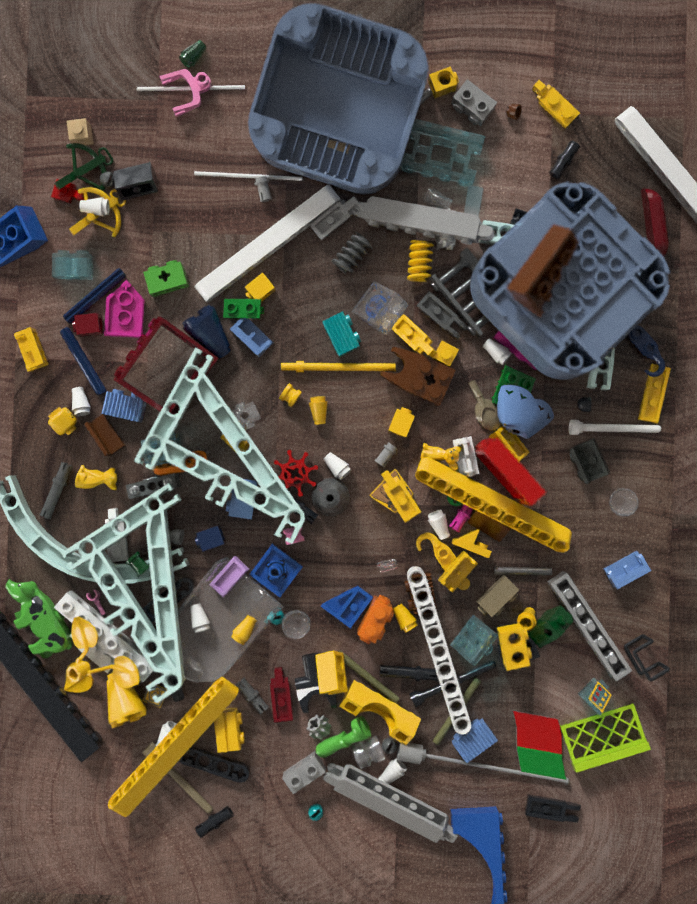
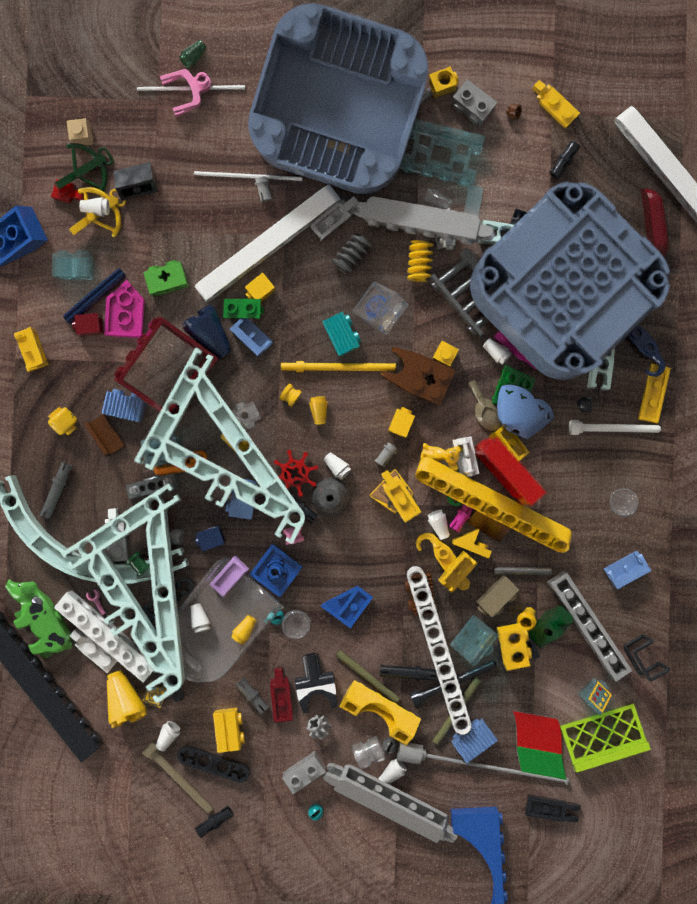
(79, 673): yellow plant -> none
(80, 403): white cone -> none
(83, 361): dark blue axle -> none
(91, 478): yellow animal -> none
(105, 177): dark grey hinge -> none
(173, 747): yellow beam -> none
(331, 673): yellow hinge -> none
(360, 732): bright green piece -> none
(376, 616): orange brick -> none
(387, 565): clear tile -> none
(405, 618): yellow cone -> none
(413, 336): yellow hinge -> none
(440, 314): dark grey hinge -> none
(543, 268): reddish brown wedge -> none
(589, 461): pearl dark grey bracket -> none

